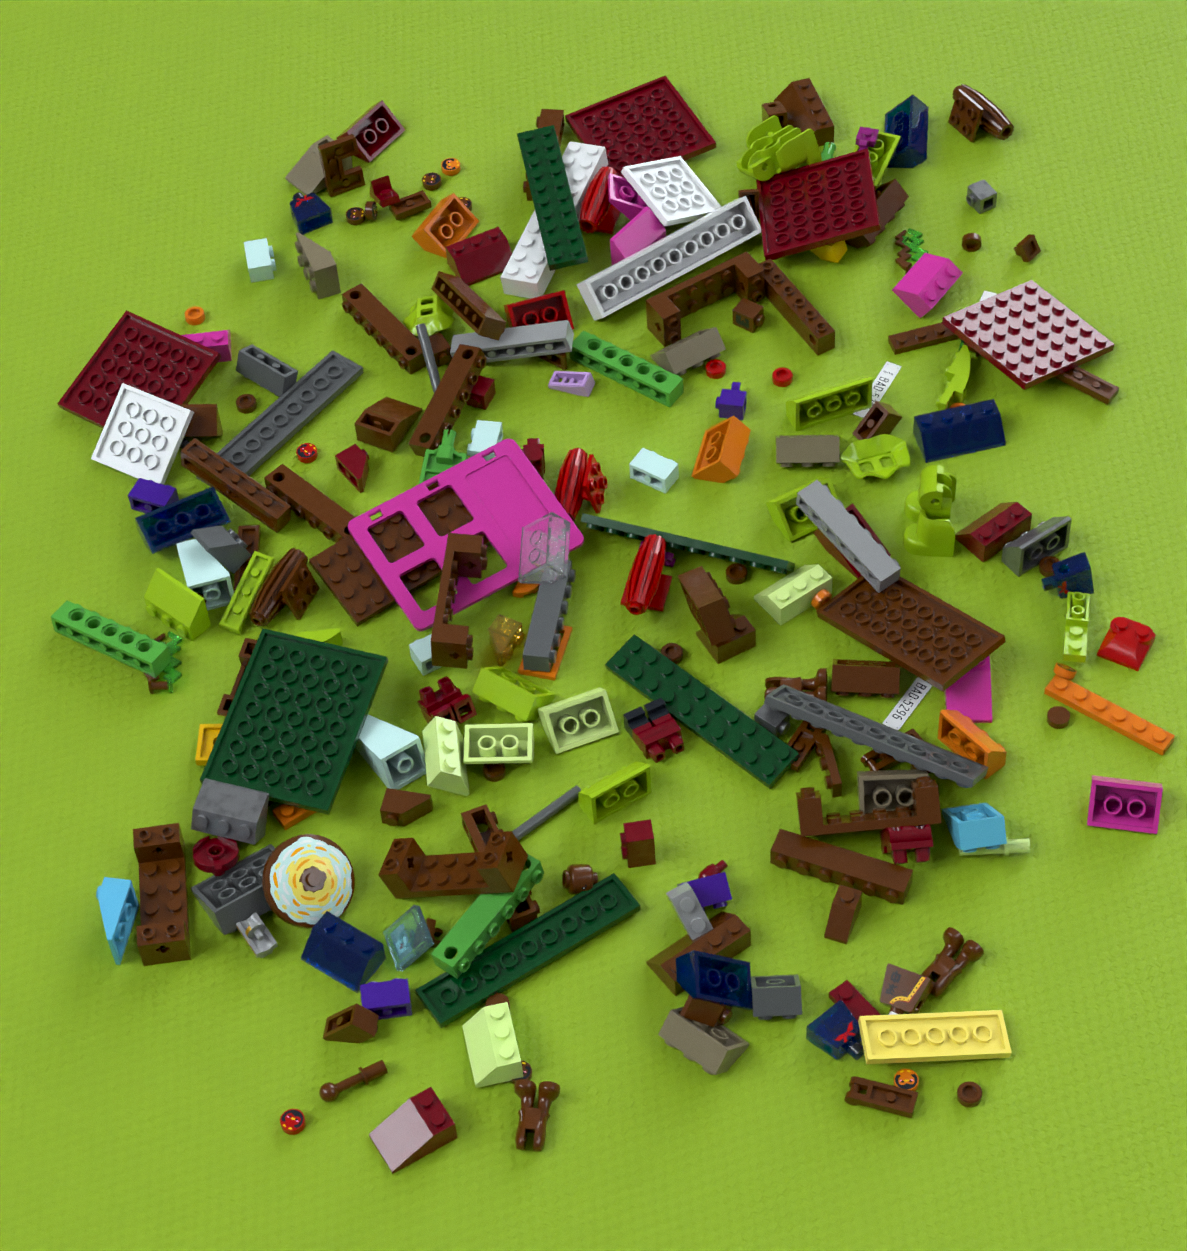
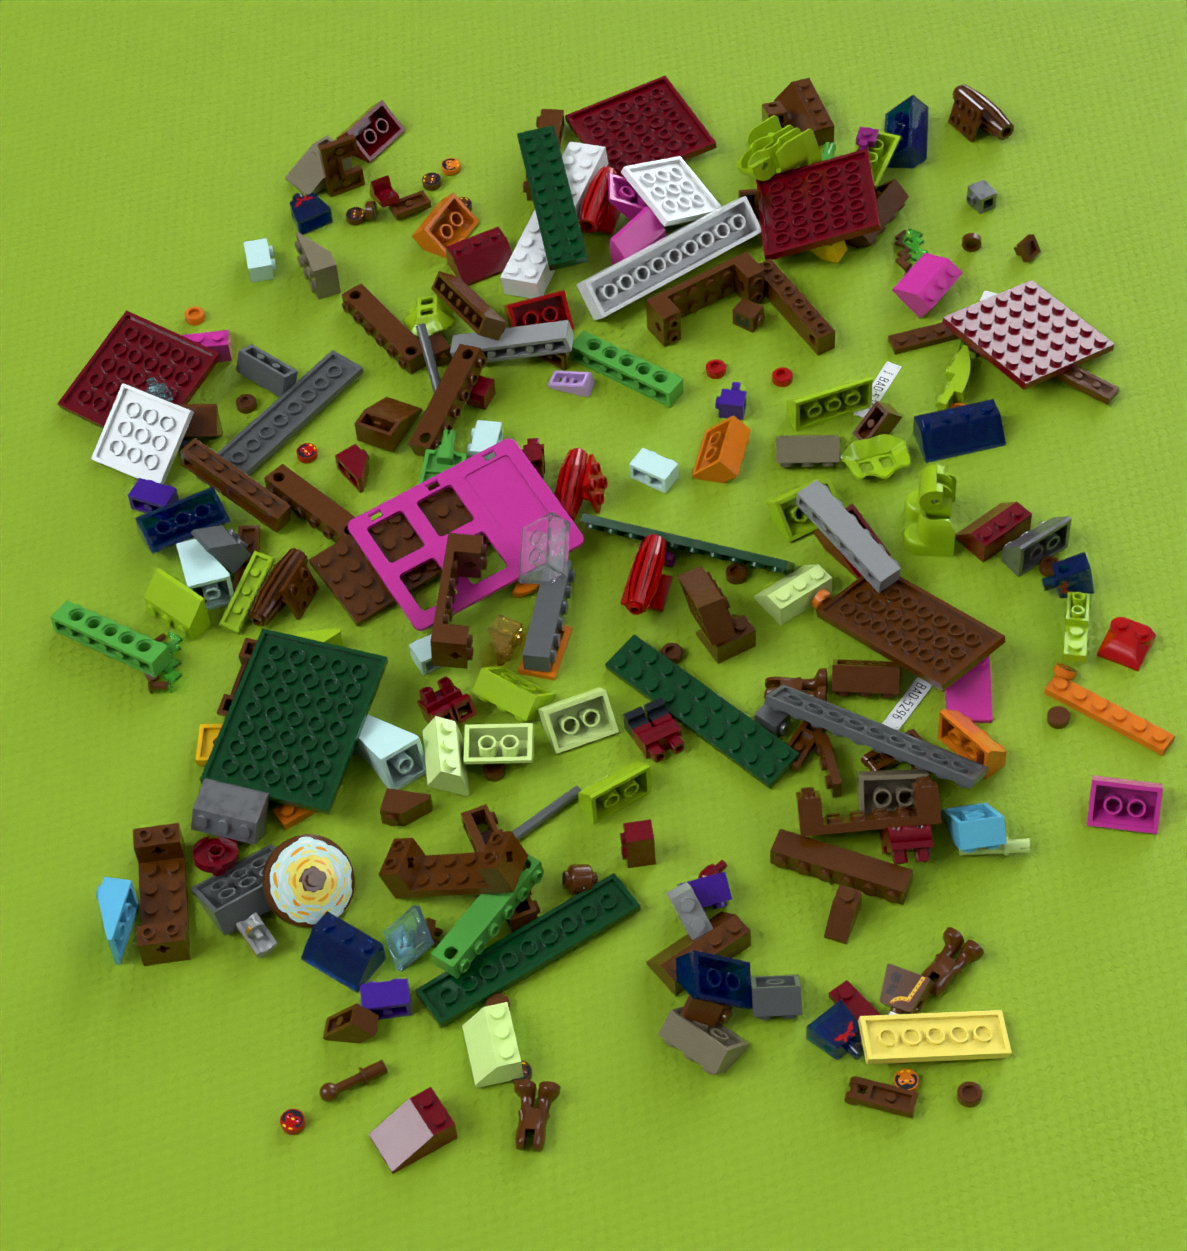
(157, 390): none -> clear light blue plate
(690, 351): dark tan slope -> none

